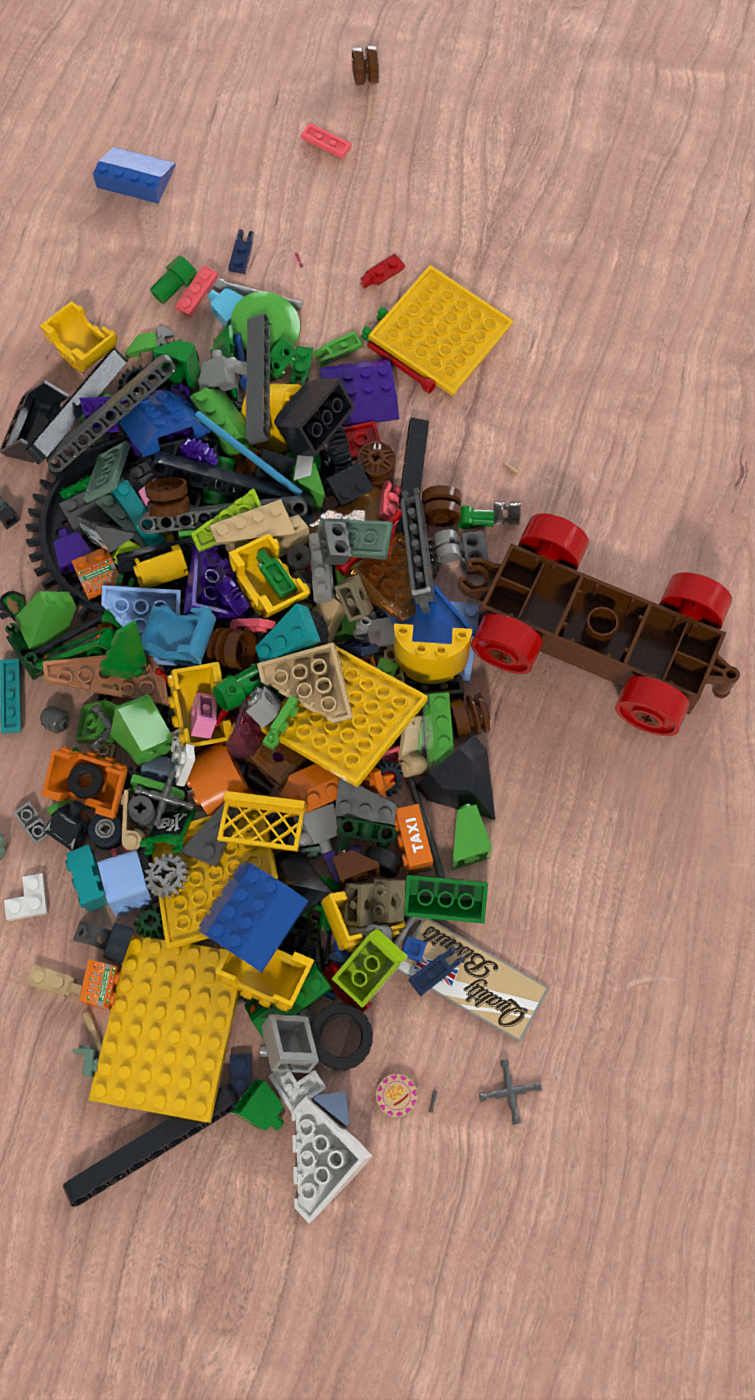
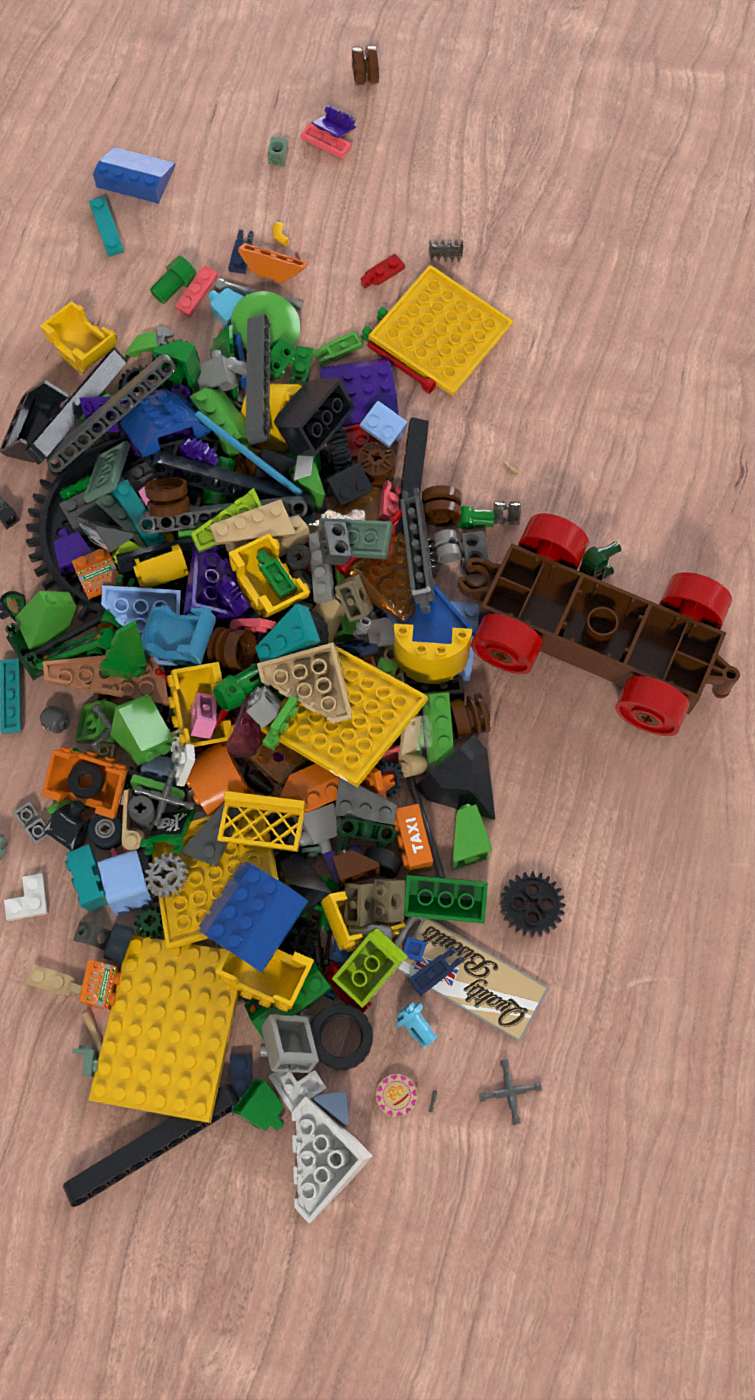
(106, 226): none -> teal plate
(271, 264): none -> orange wedge
(277, 151): none -> sand green brick
(277, 233): none -> yellow arm
(335, 122): none -> dark purple hinge
(384, 424): none -> light blue piece
(415, 1024): none -> medium azure piece
(445, 250): none -> clear smoke piece
(545, 892): none -> black gear
(596, 561): none -> dark green piece

